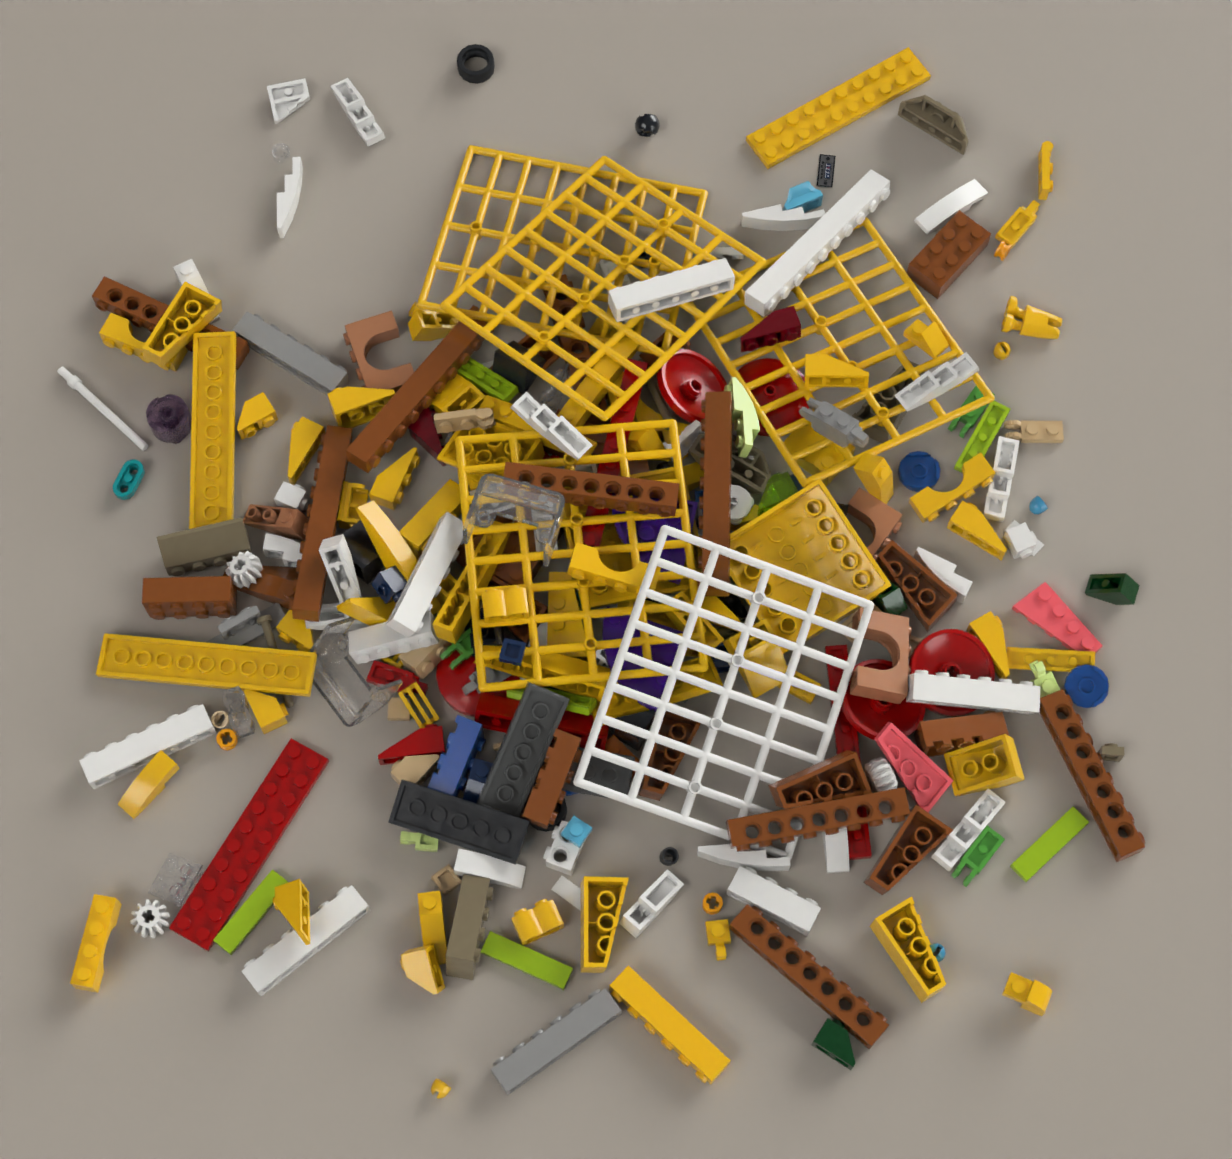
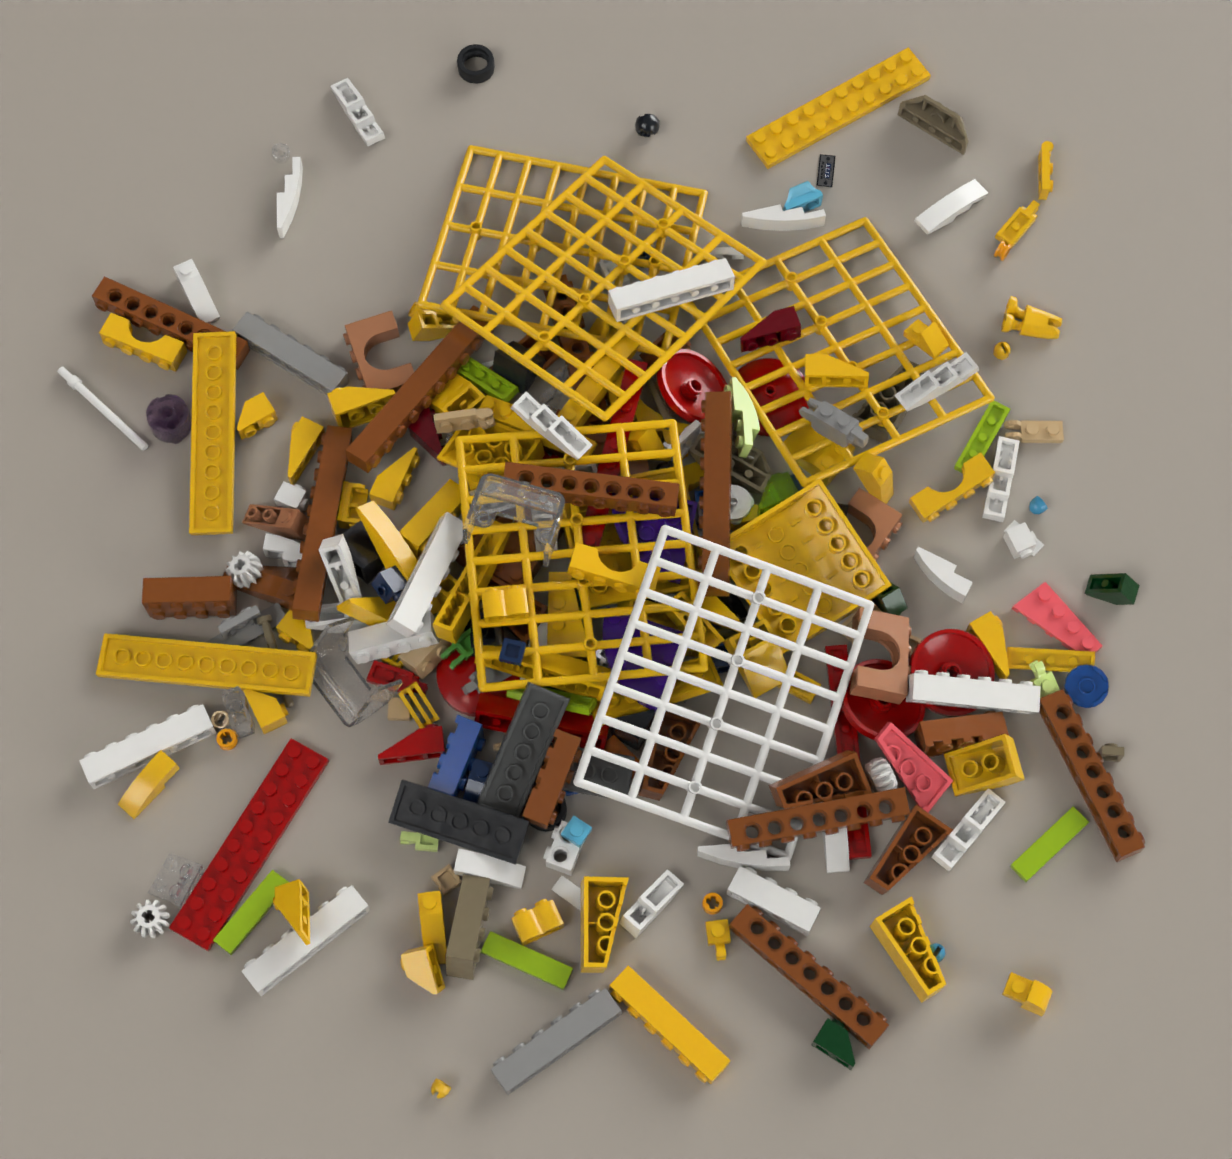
(89, 962): yellow arch -> none
(127, 480): teal plate -> none
(187, 314): yellow wedge -> none
(203, 546): dark tan slope -> none
(287, 98): white wing -> none
(414, 768): tan slope -> none
(669, 852): black hinge -> none
(817, 243): white brick -> none
(919, 471): blue tile -> none
(920, 588): dark orange wedge -> none
(948, 254): dark orange brick -> none
(972, 417): bright green hinge -> none
(975, 528): yellow slope -> none
(979, 854): bright green hinge -> none

